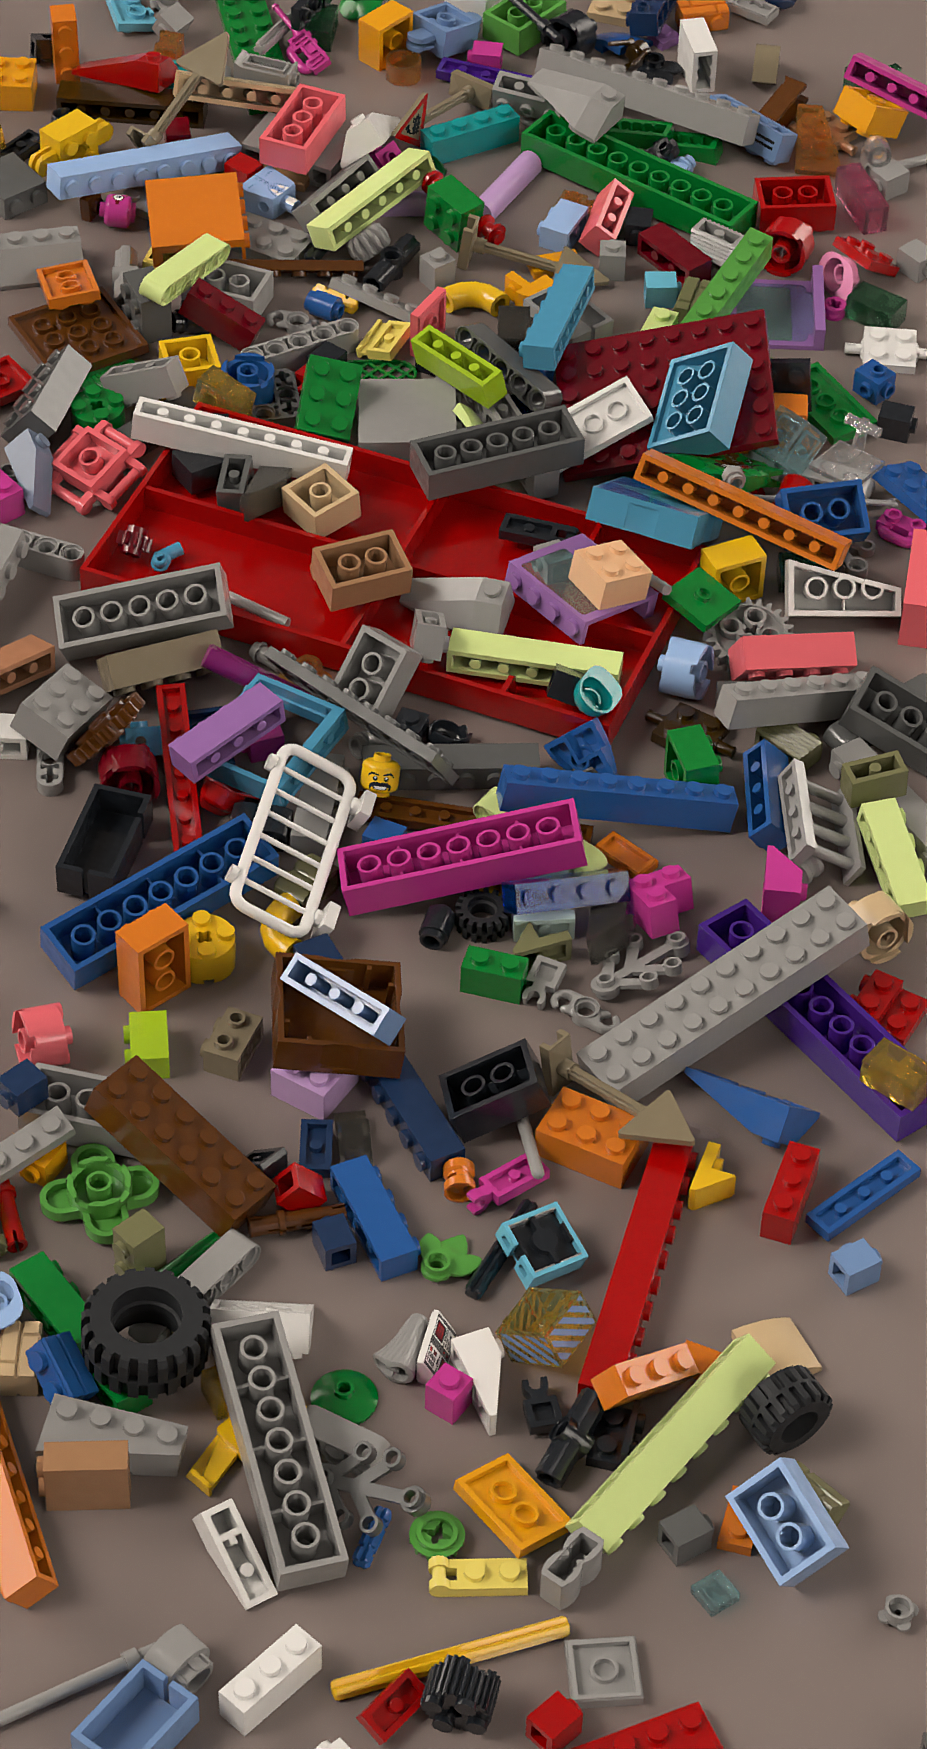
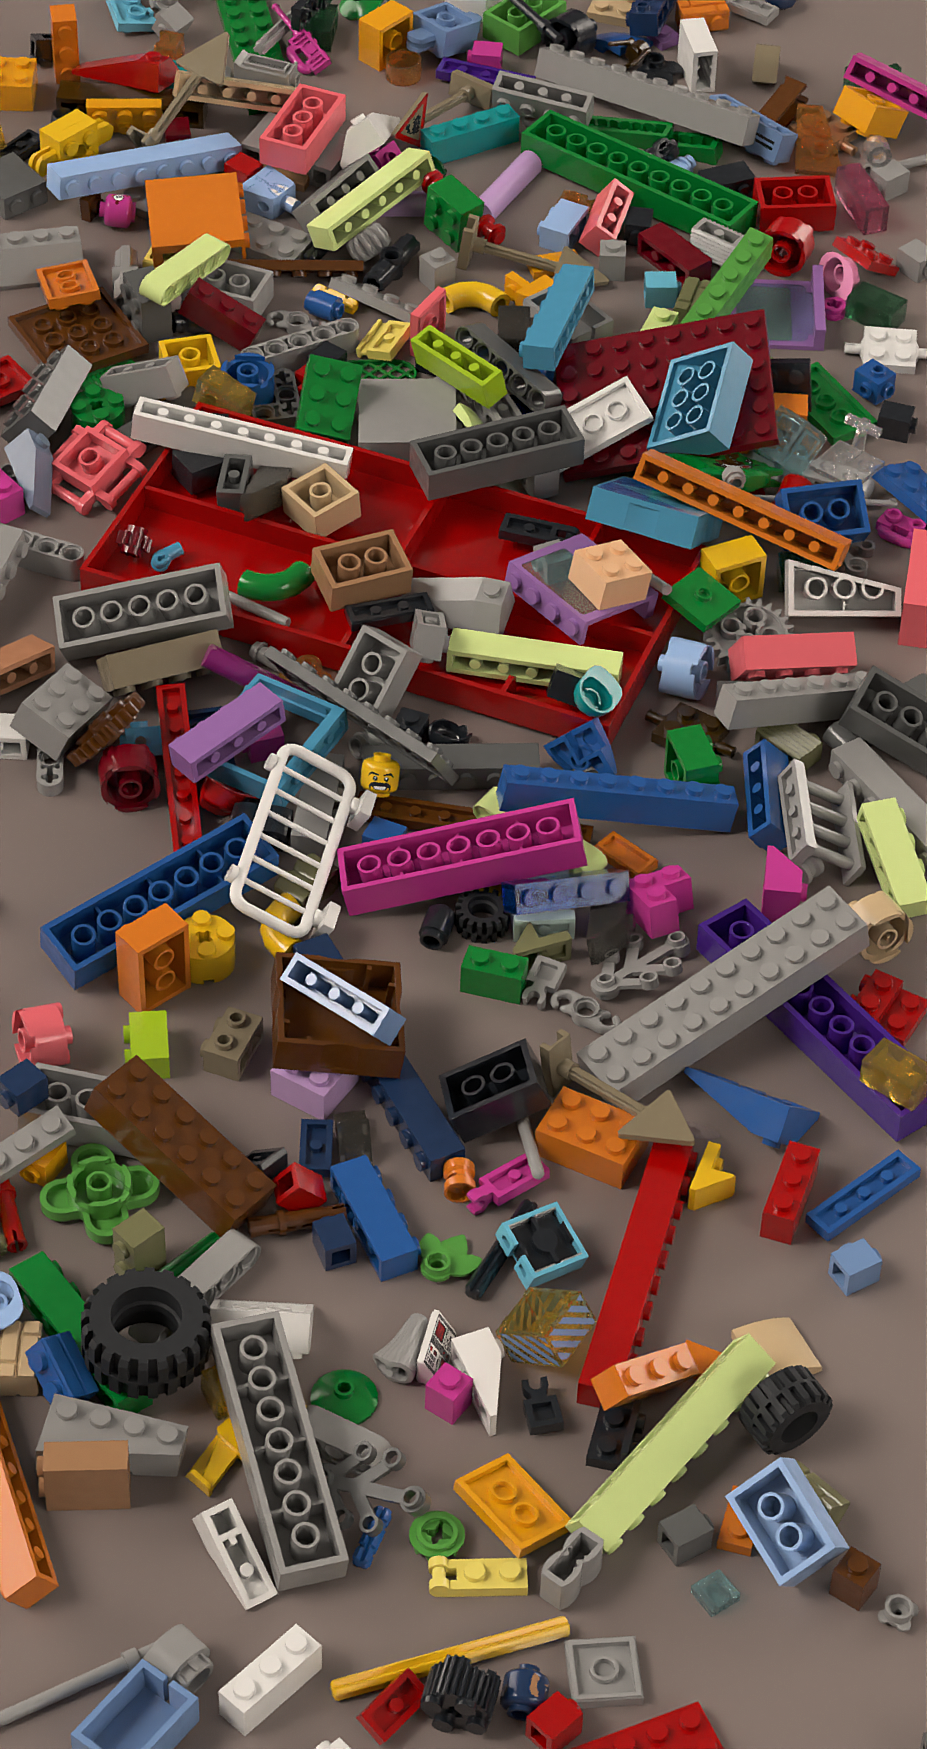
(104, 841): black piece -> none
(126, 112): none -> light orange plate
(276, 585): none -> green cylinder
(386, 611): none -> black tile
(523, 1691): none -> dark blue head
(570, 1439): black piece -> none
(585, 104): light grey wedge -> none
(734, 176): none -> black brick
(855, 1578): none -> reddish brown brick
(874, 778): olive brick -> none

